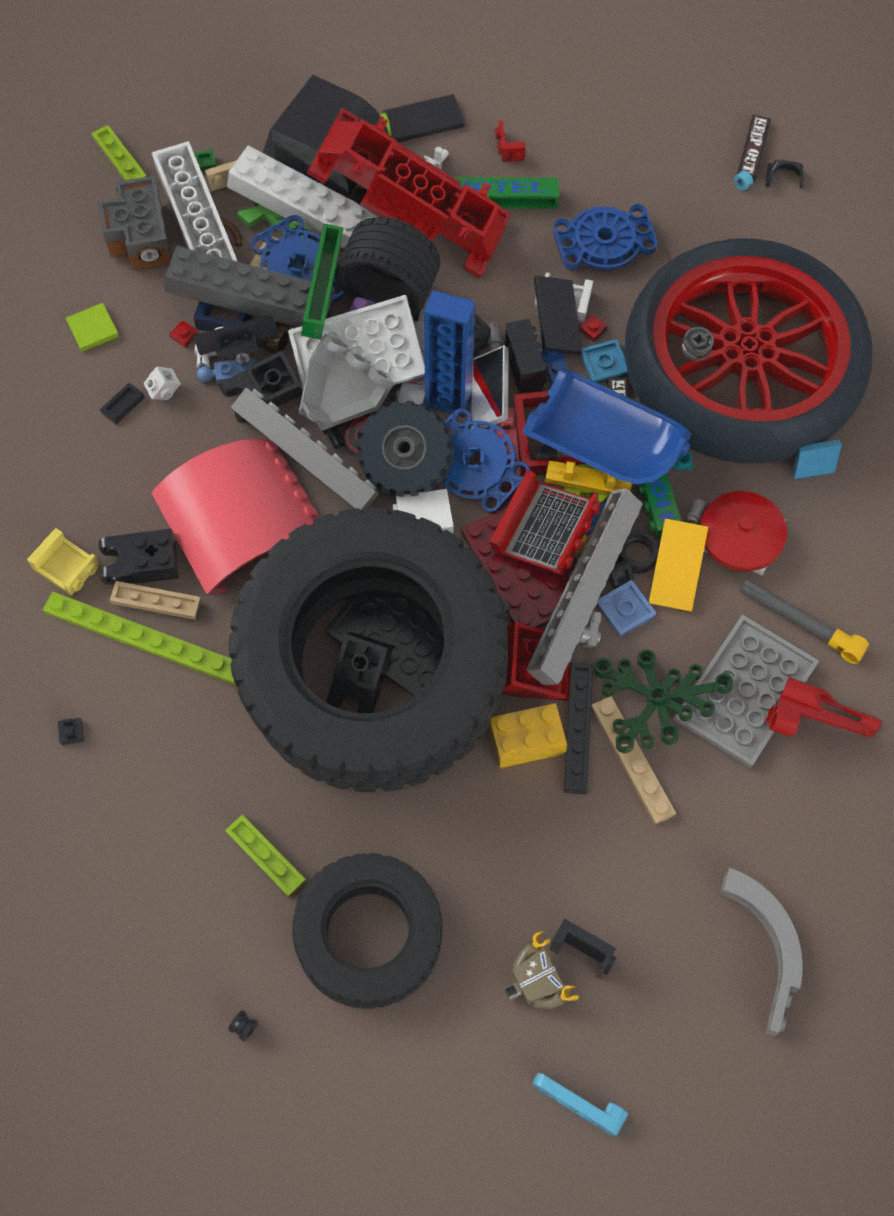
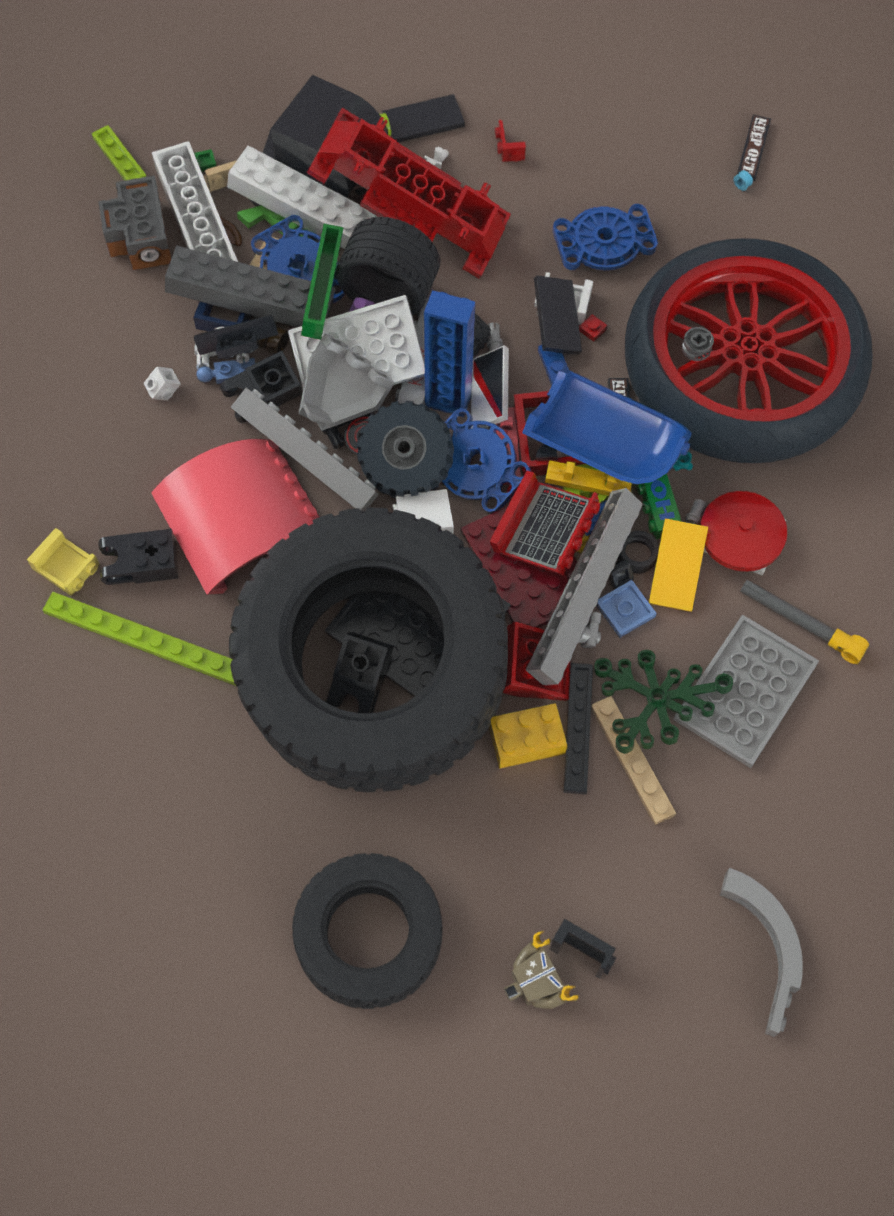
(70, 731): black tile -> none
(92, 327): lime tile -> none
(122, 403): black tile -> none
(155, 600): tan plate -> none
(183, 333): red plate -> none
(242, 1025): black wheel -> none
(265, 856): lime plate -> none
(518, 192): green brick -> none
(525, 356): black brick -> none
(604, 361): dark azure tile -> none
(609, 1121): medium azure beam -> none
(783, 164): black helmet -> none
(805, 700): red panel -> none
(816, 459): dark azure tile -> none

